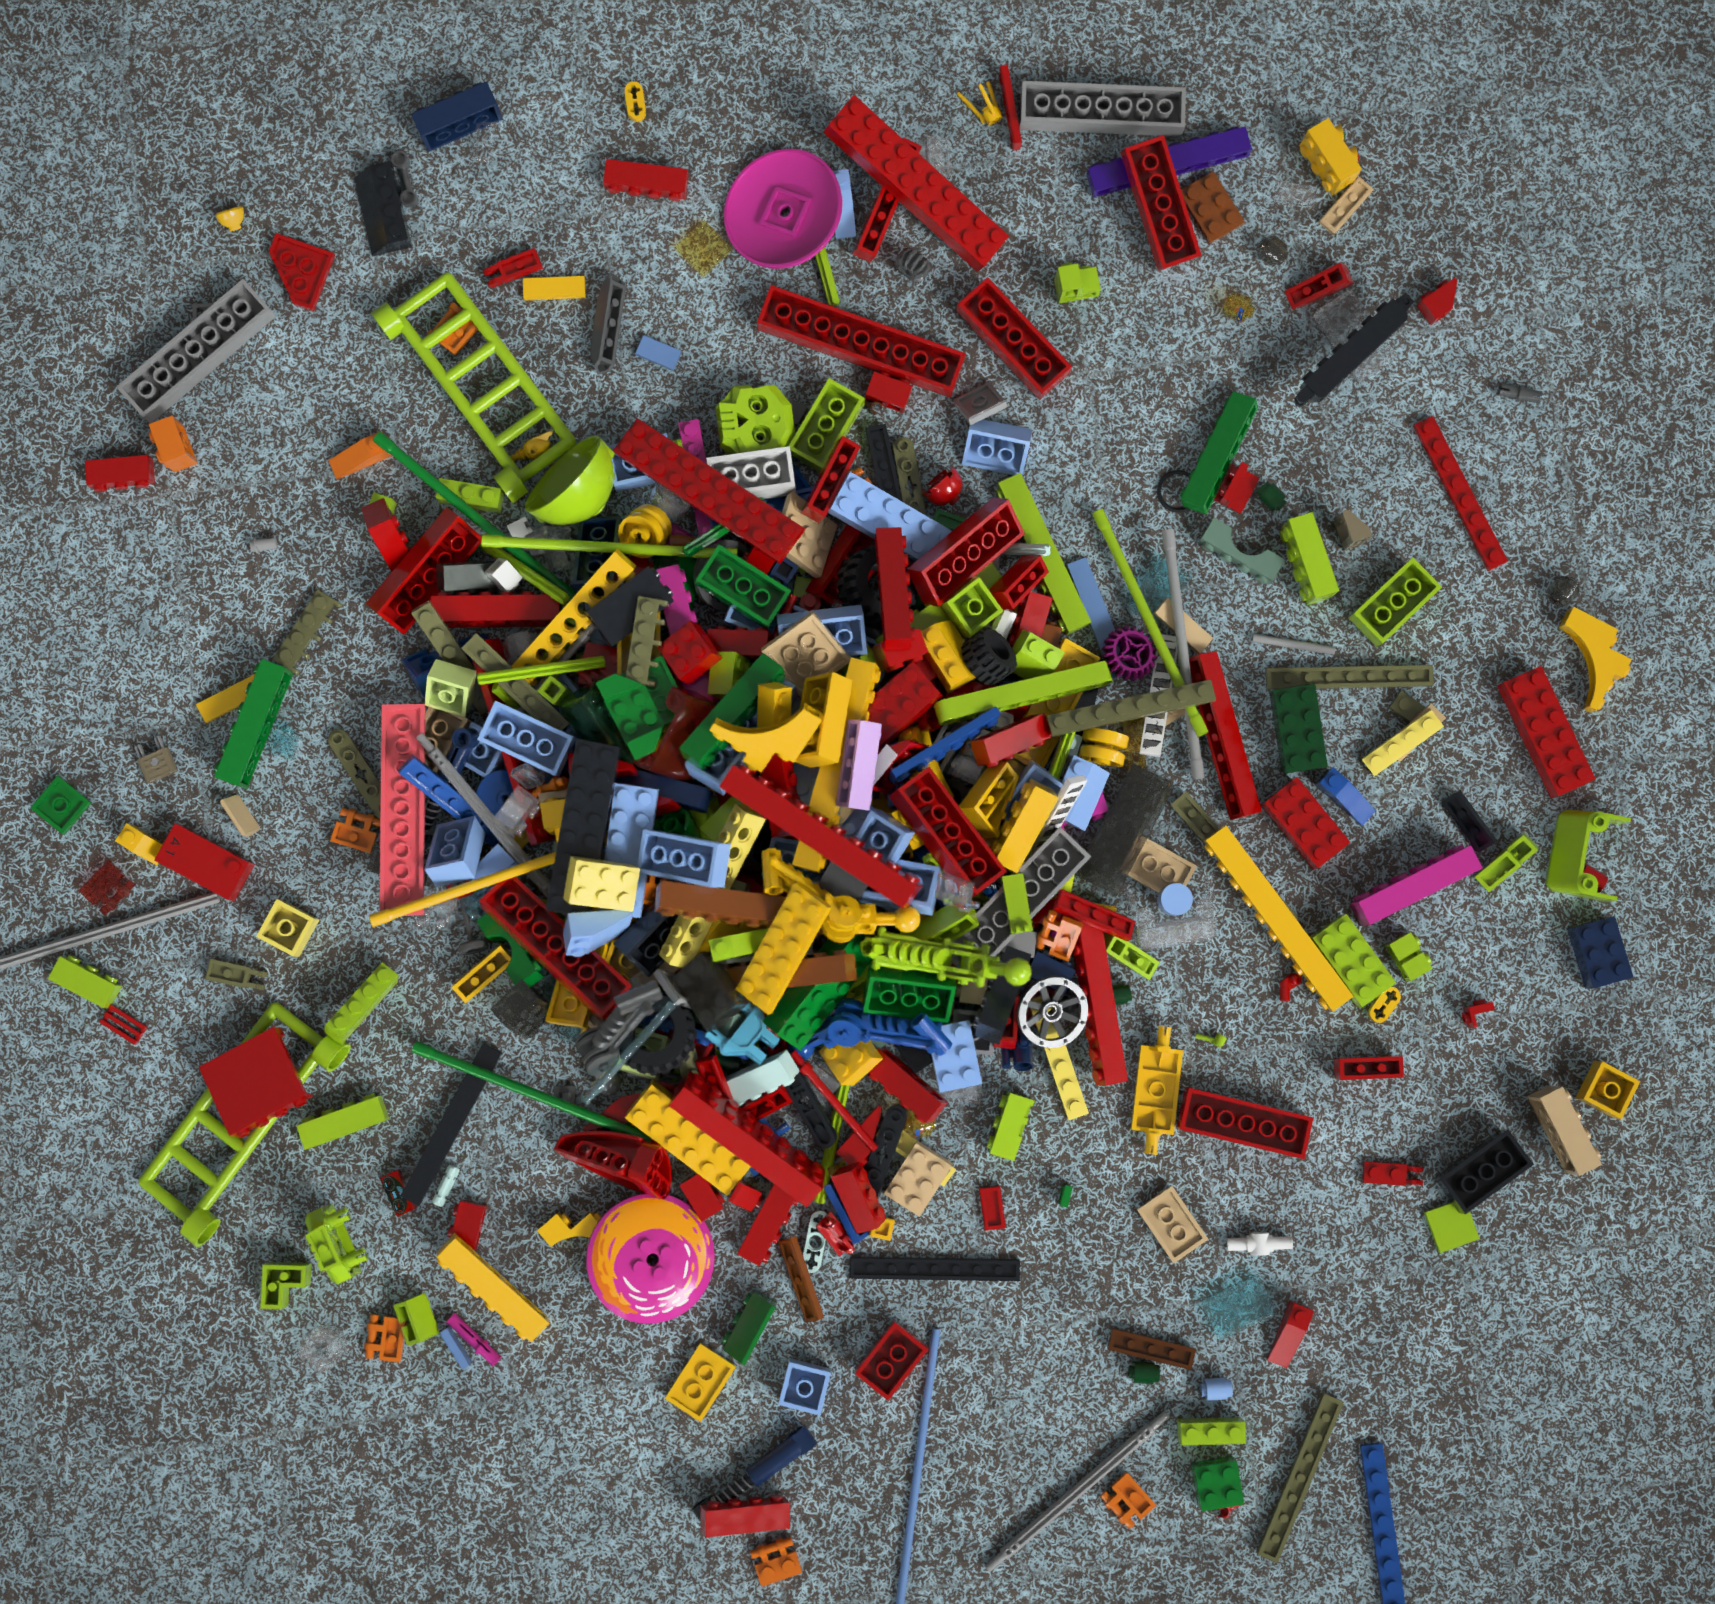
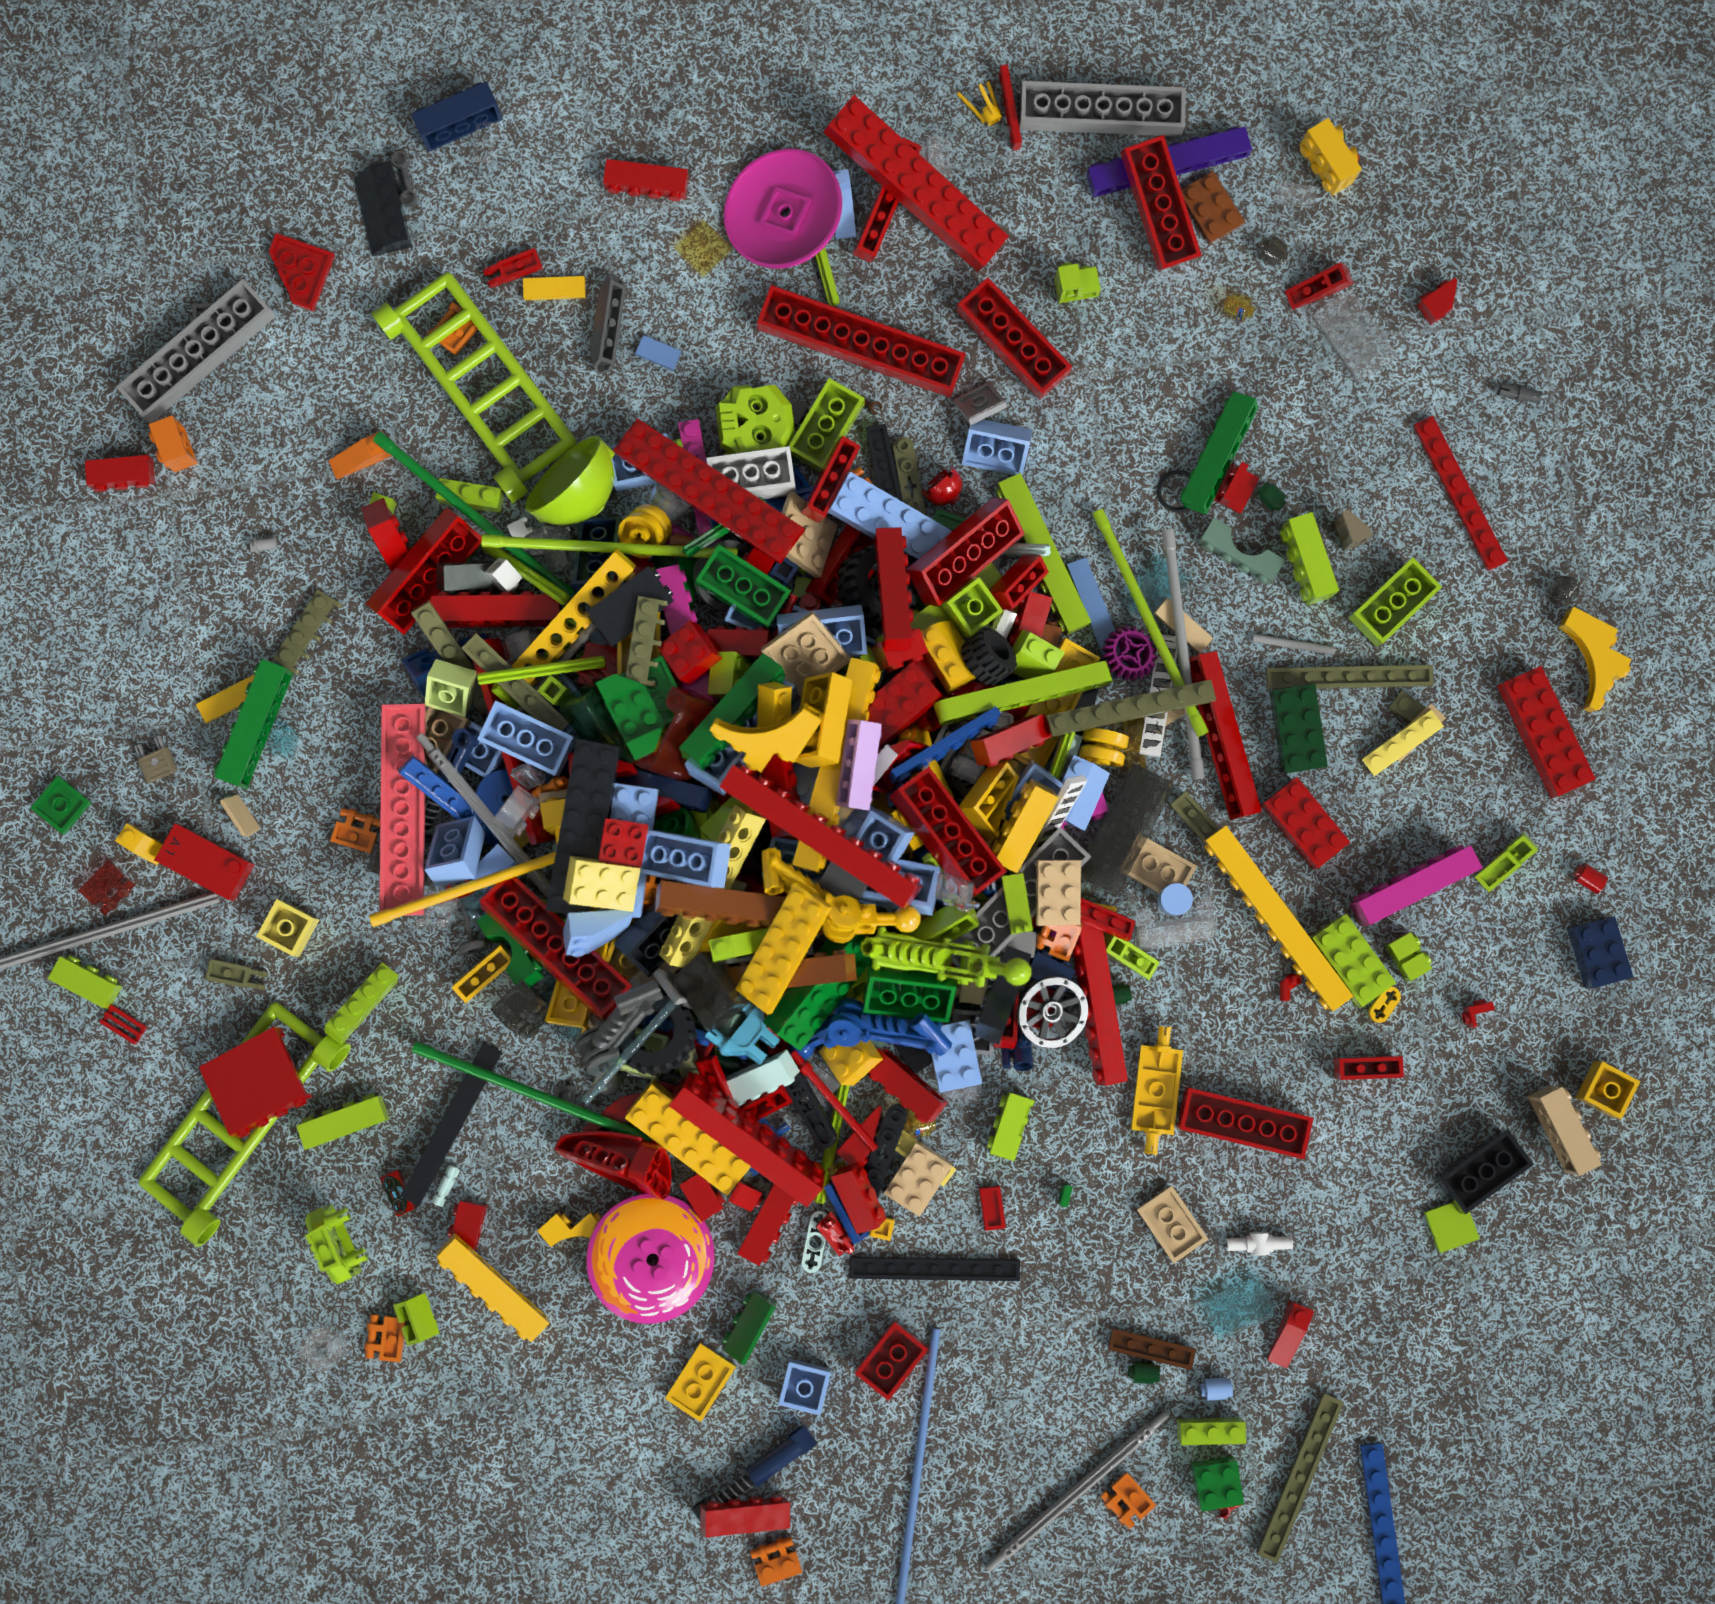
(231, 218): yellow brick -> none
(278, 1278): lime brick -> none
(350, 757): olive piece -> none
(456, 1347): medium blue tile -> none
(472, 1338): dark pink pin -> none
(533, 447): yellow piece -> none
(623, 842): none -> red bracket
(630, 102): yellow beam -> none
(801, 1279): dark orange tile -> none
(889, 391): red brick -> none
(912, 264): dark grey gear -> none
(1058, 892): none -> tan plate
(1063, 1072): light yellow plate -> none
(1218, 1041): lime hand -> none
(1345, 795): slope -> none
(1346, 205): tan tile -> none
(1354, 351): black hinge -> none
(1389, 1173): red hinge -> none
(1469, 821): black plate -> none
(1570, 849): lime windscreen -> none

